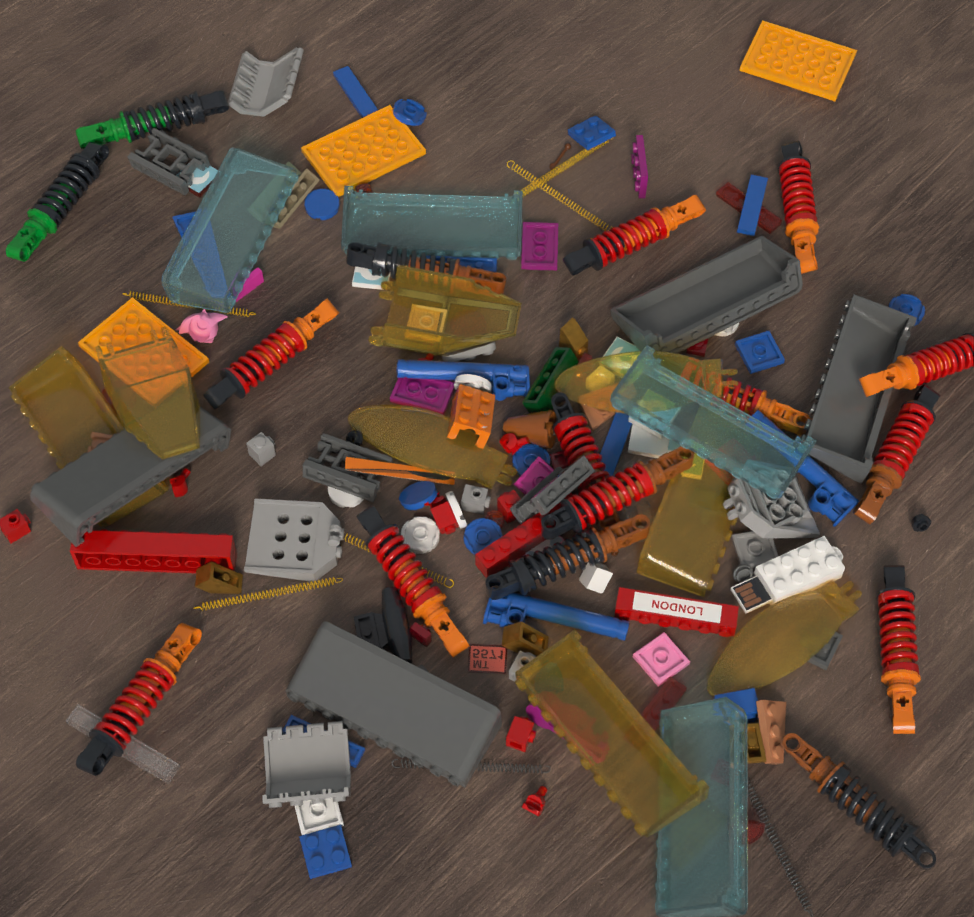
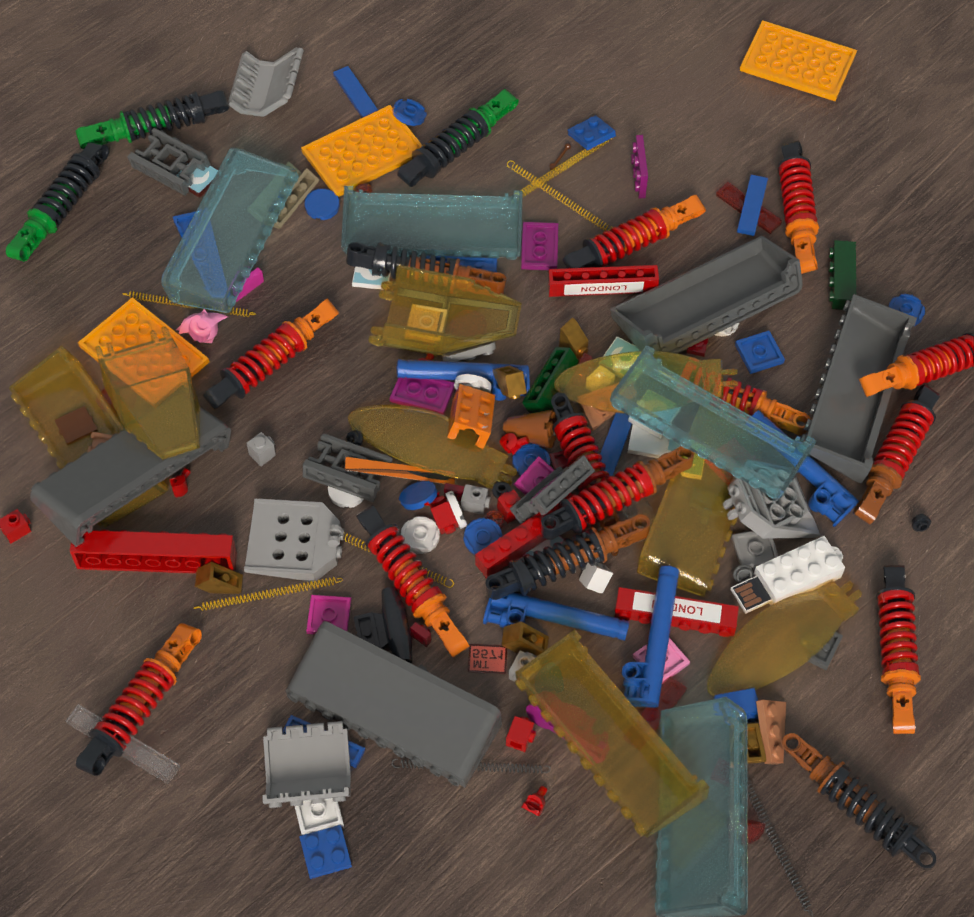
(75, 425): none -> reddish brown piece
(329, 609): none -> dark pink tile
(456, 139): none -> black piece
(457, 490): none -> dark red tile
(500, 485): none -> black plate
(510, 381): none -> pearl gold slope
(602, 280): none -> red brick
(646, 684): none -> blue piece
(842, 273): none -> dark green brick

